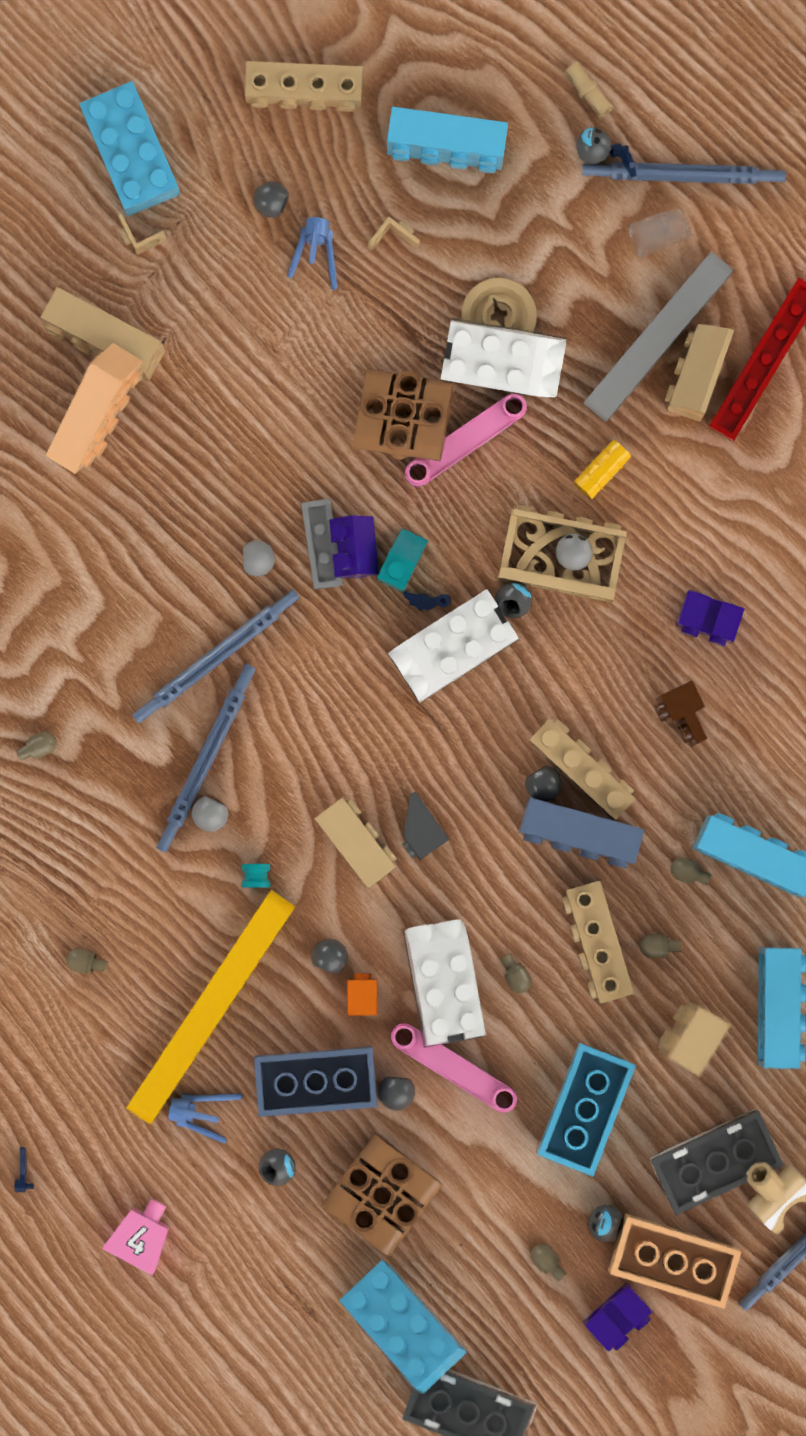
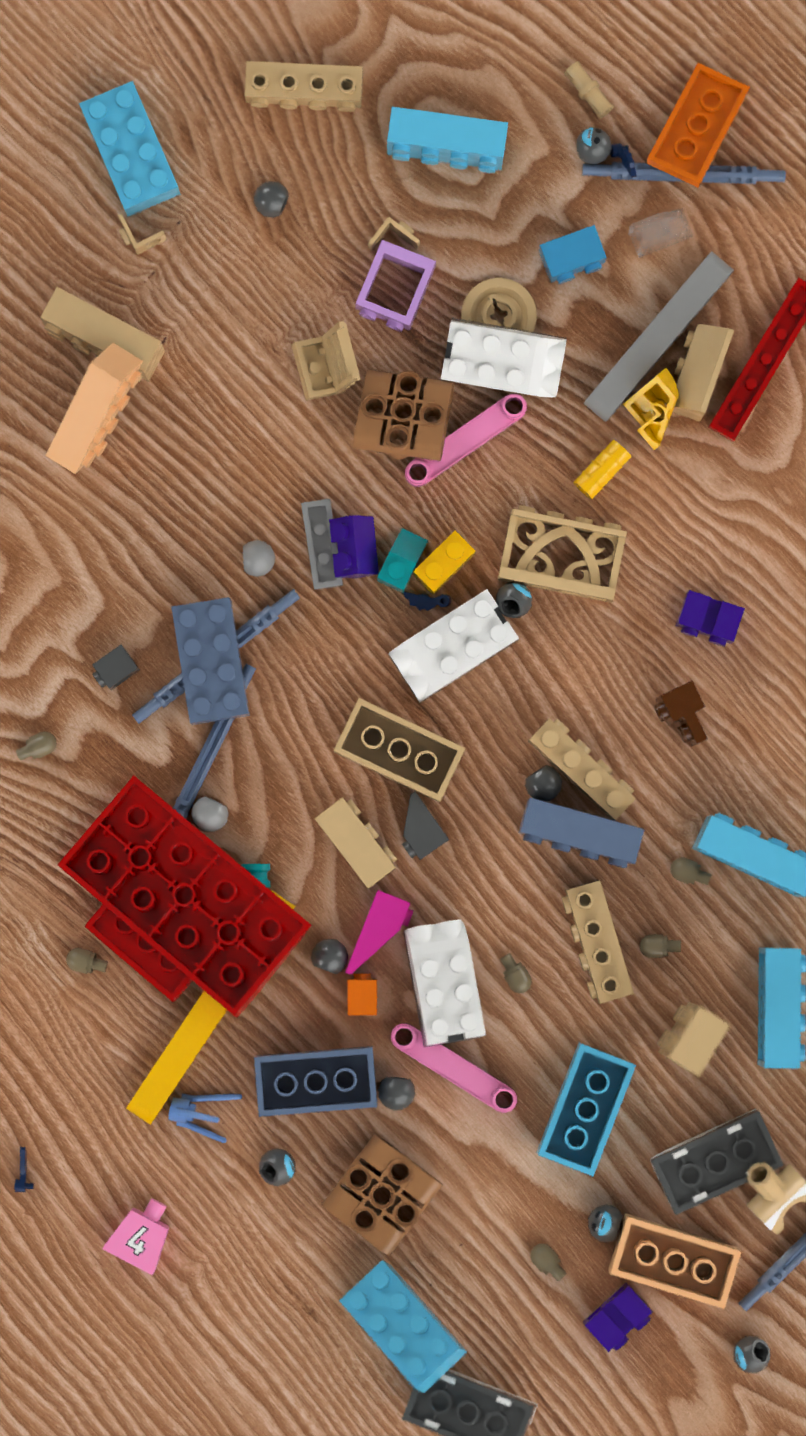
(114, 668): none -> dark grey brick
(180, 902): none -> red slope
(210, 661): none -> sand blue brick
(316, 233): medium blue plant -> none
(326, 363): none -> tan plate
(381, 924): none -> dark pink slope
(399, 750): none -> tan brick
(404, 258): none -> lavender window
(444, 562): none -> yellow brick
(572, 255): none -> dark azure brick
(574, 551): light grey piece -> none
(654, 406): none -> yellow slope
(698, 125): none -> orange plate
(751, 1354): none -> dark grey piece

